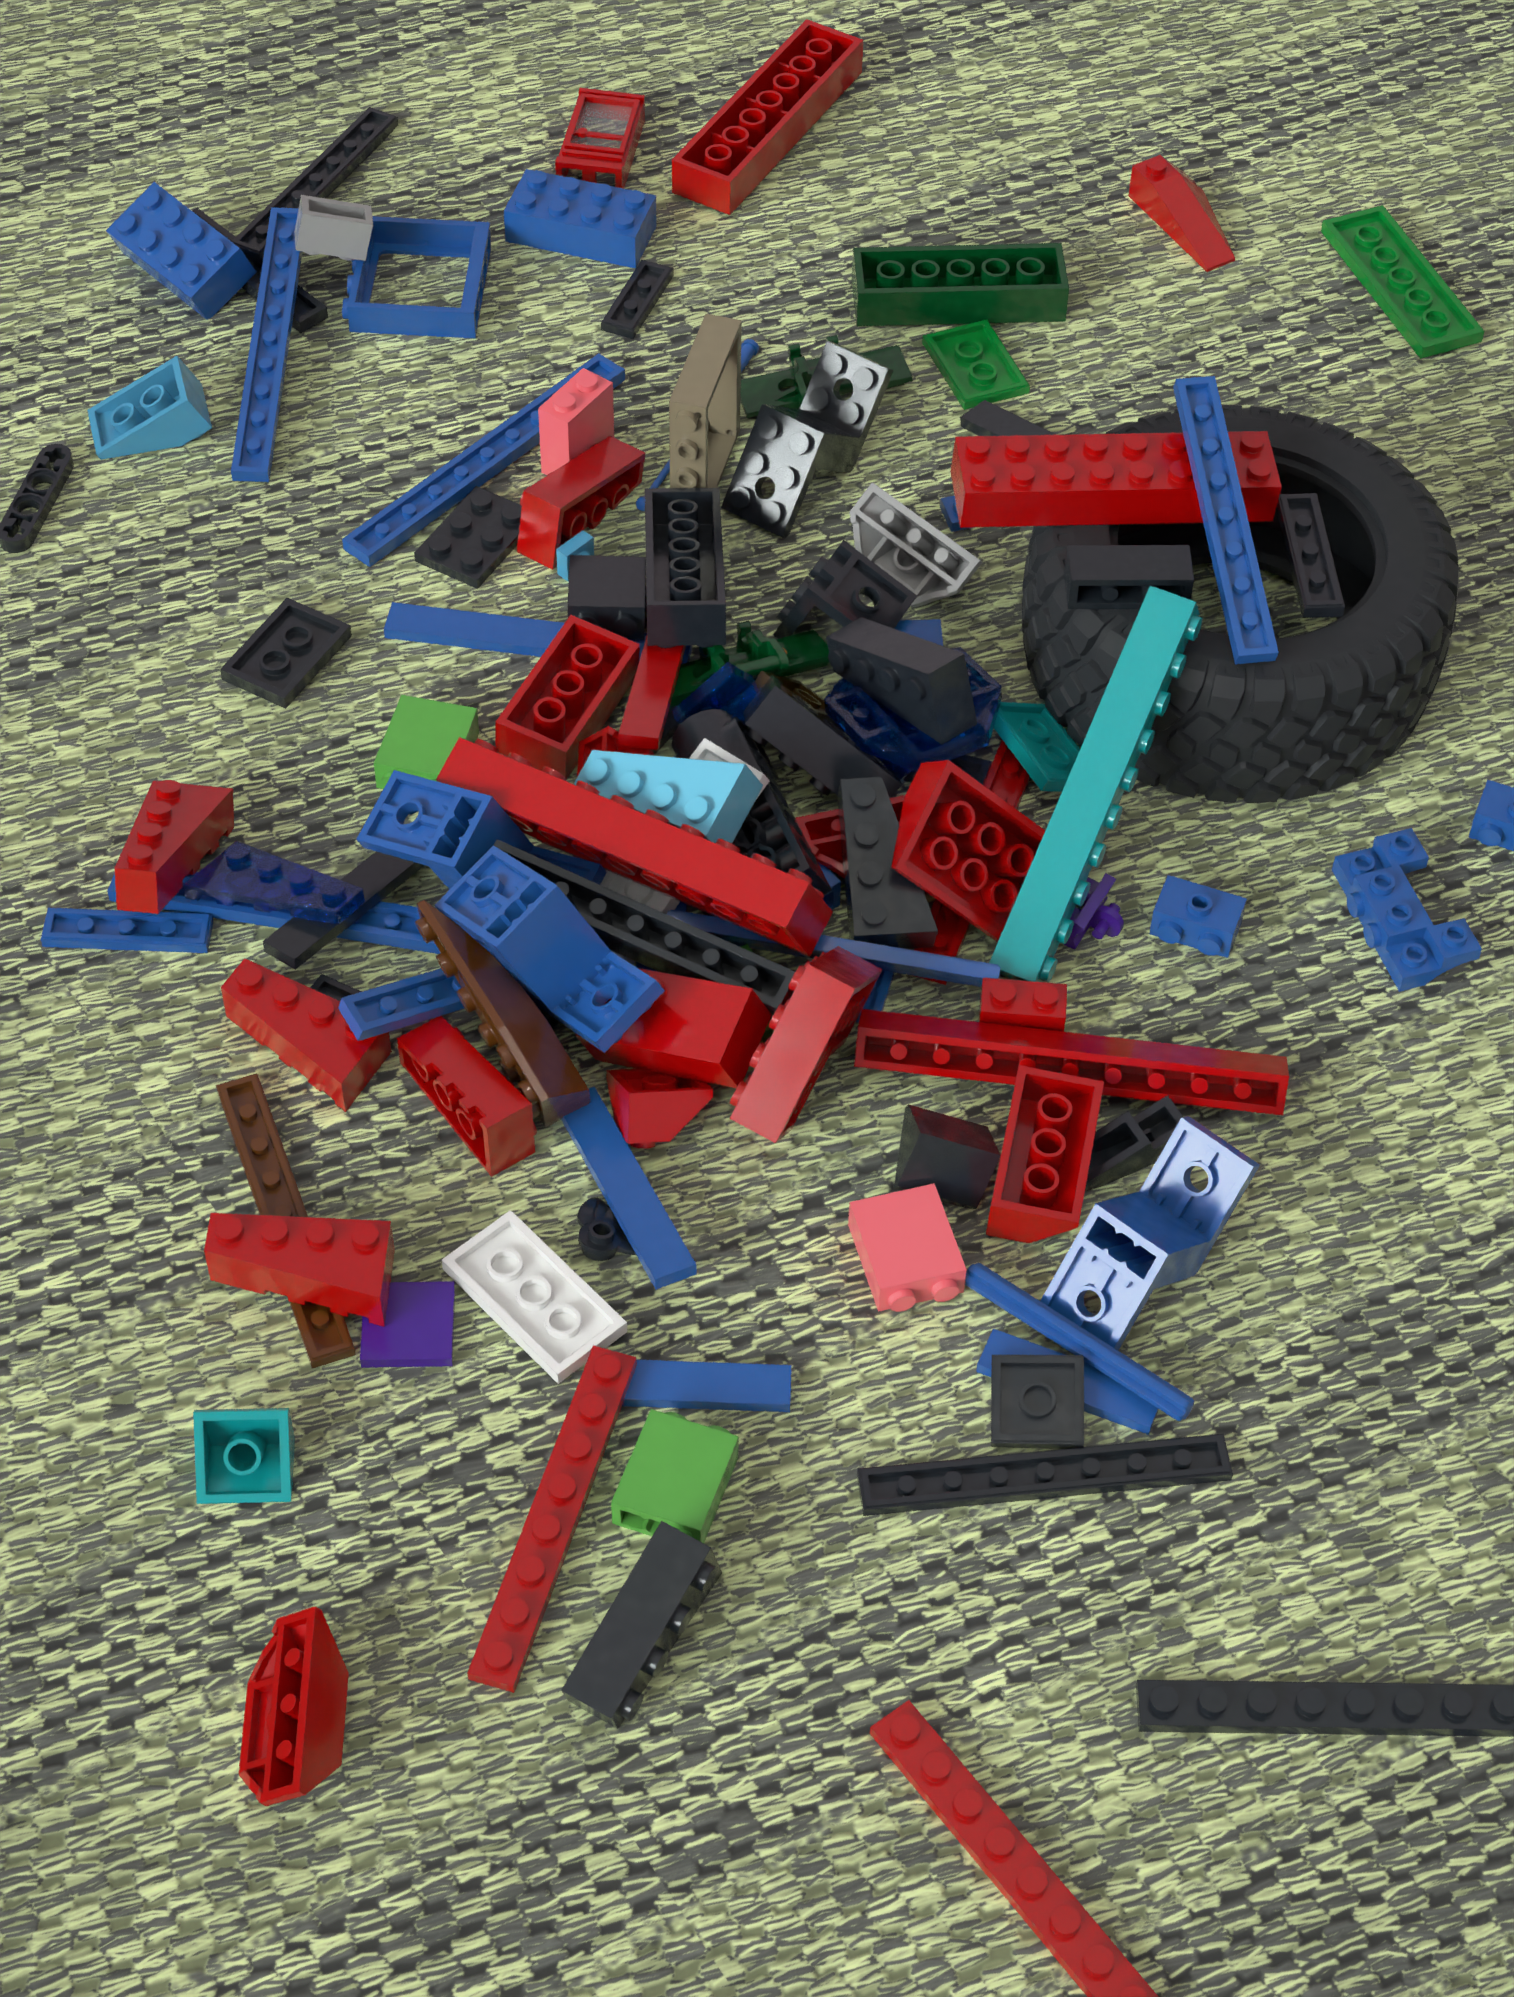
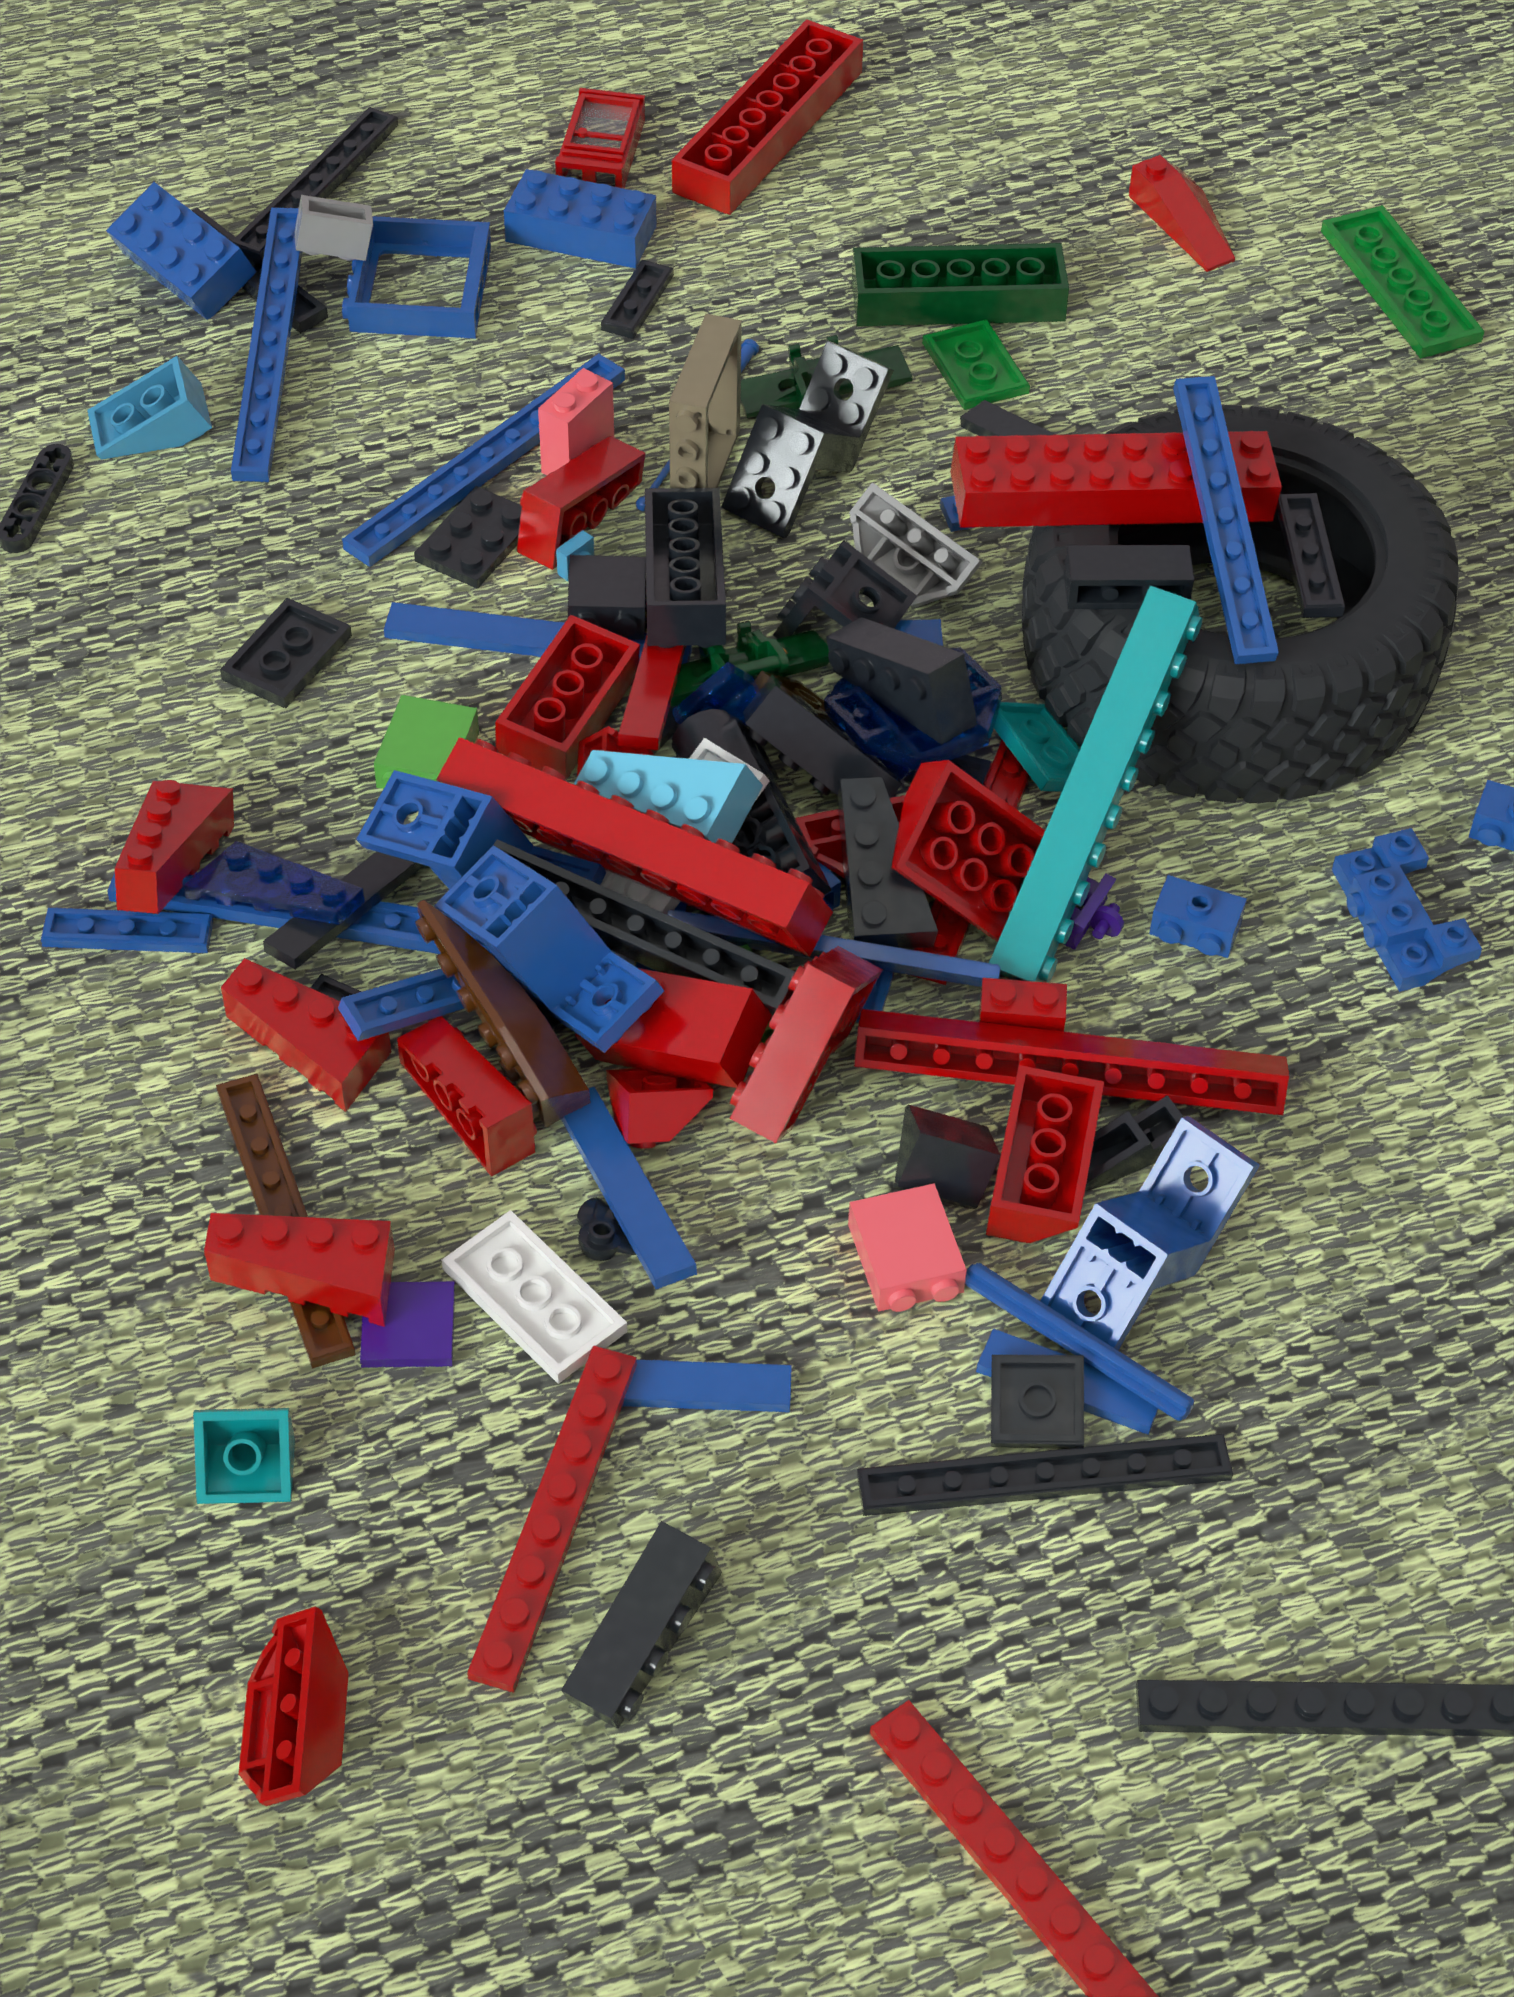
(675, 1476): bright green brick -> none

